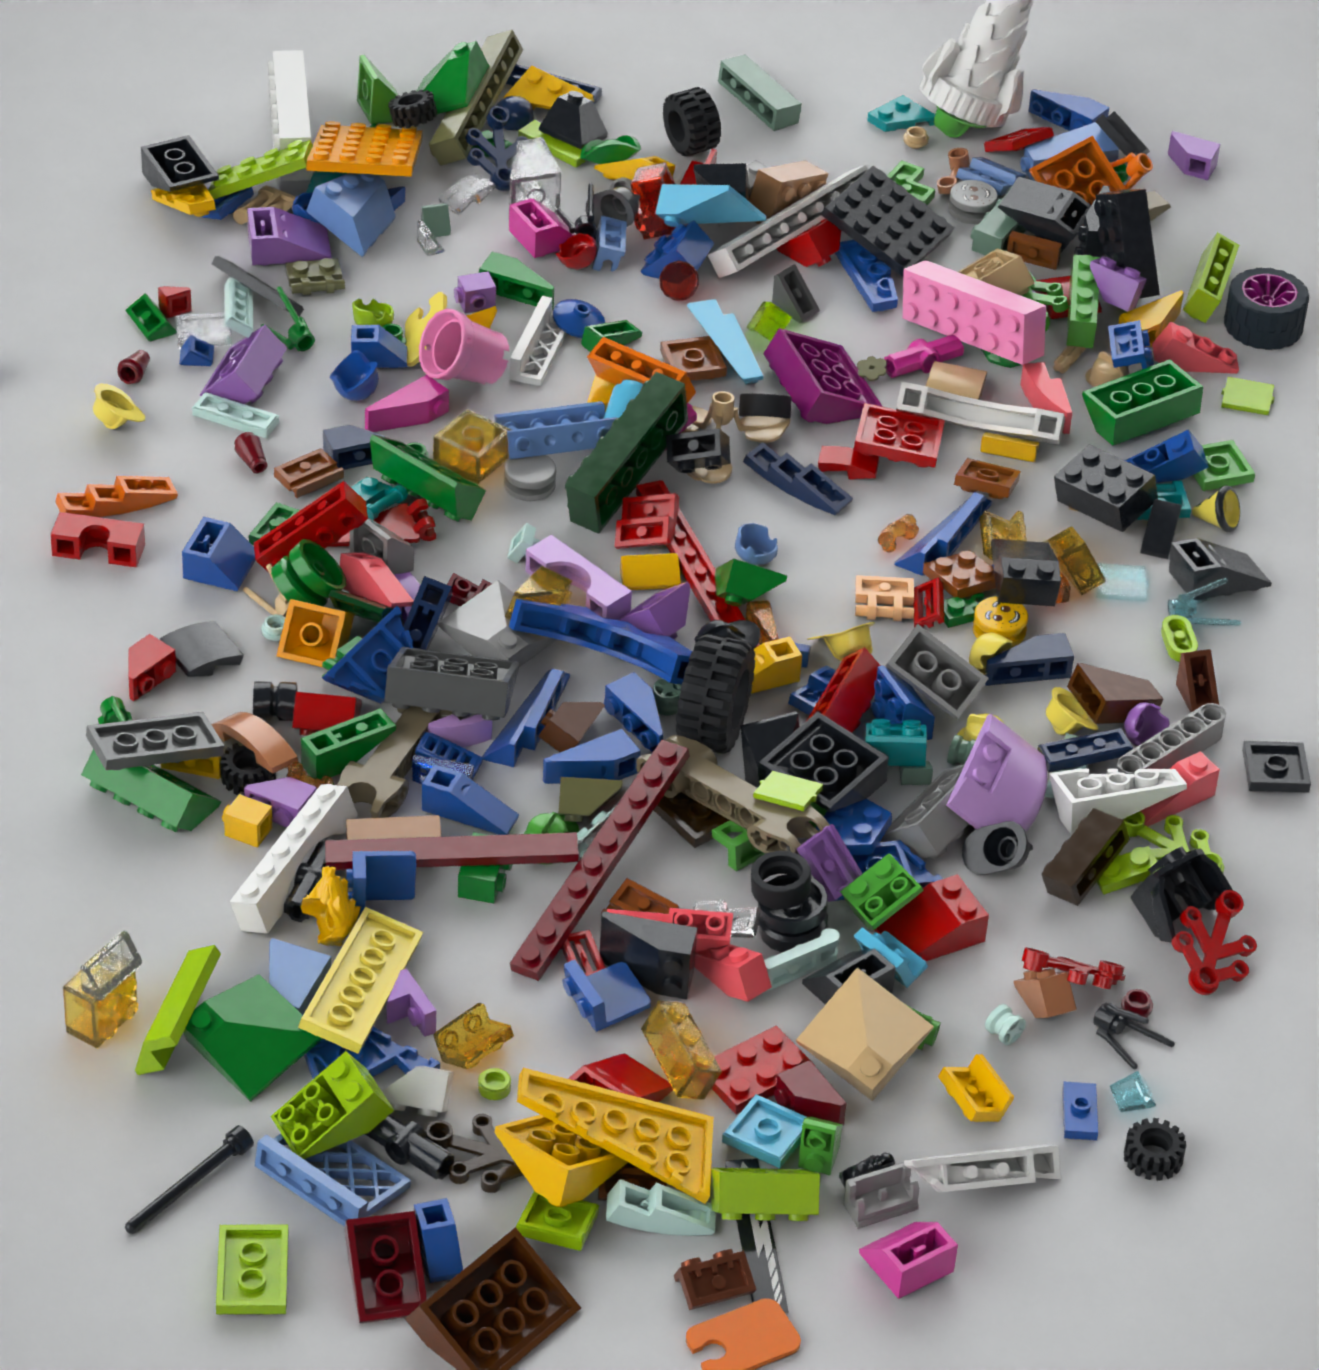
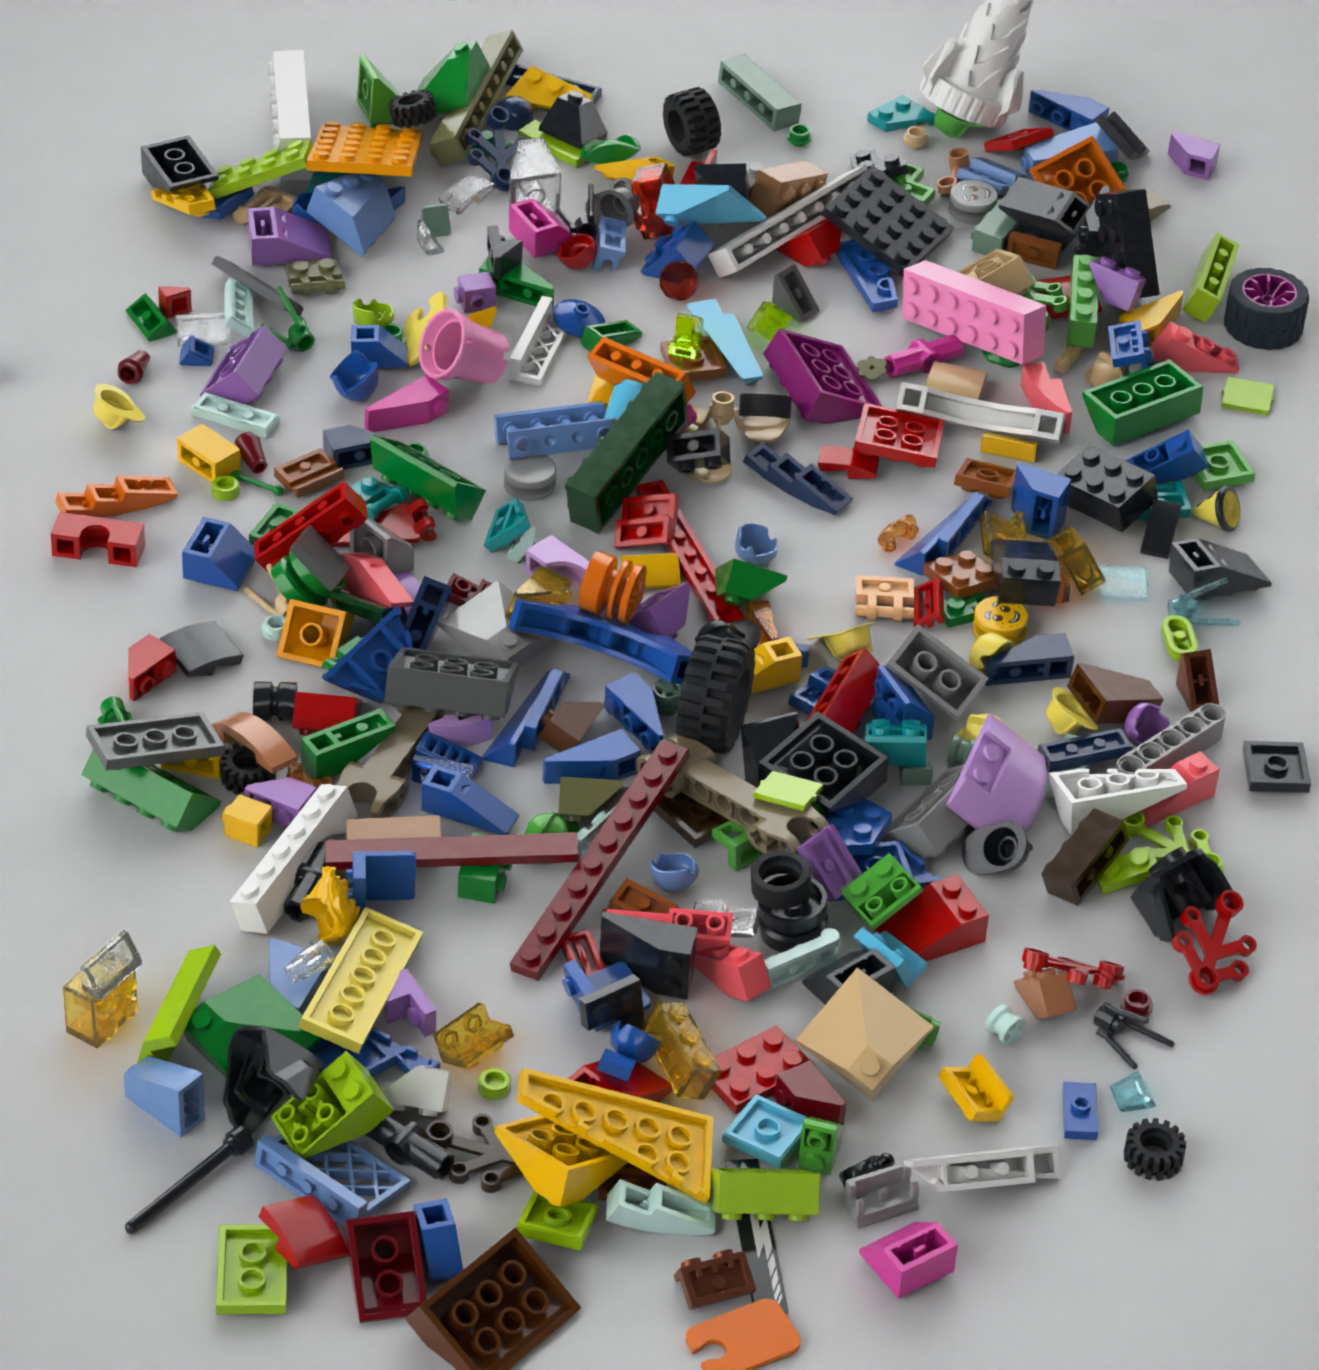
(167, 1093): none -> medium blue slope
(208, 453): none -> yellow brick
(225, 488): none -> lime tile
(262, 1071): none -> black piece
(277, 490): none -> green hinge
(304, 1231): none -> red slope
(309, 961): none -> clear cone
(320, 558): none -> dark grey tile
(471, 446): clear yellow brick -> none
(502, 254): none -> black slope
(508, 523): none -> teal wing
(606, 585): none -> orange wheel
(614, 1003): none -> black plate
(616, 1064): none -> blue slope
(633, 1042): none -> blue hair
(674, 871): none -> medium blue hair
(687, 336): none -> clear neon green panel
(799, 135): none -> green plate
(892, 165): none -> plate
(1041, 498): none -> blue slope
(1136, 167): orange plant -> none

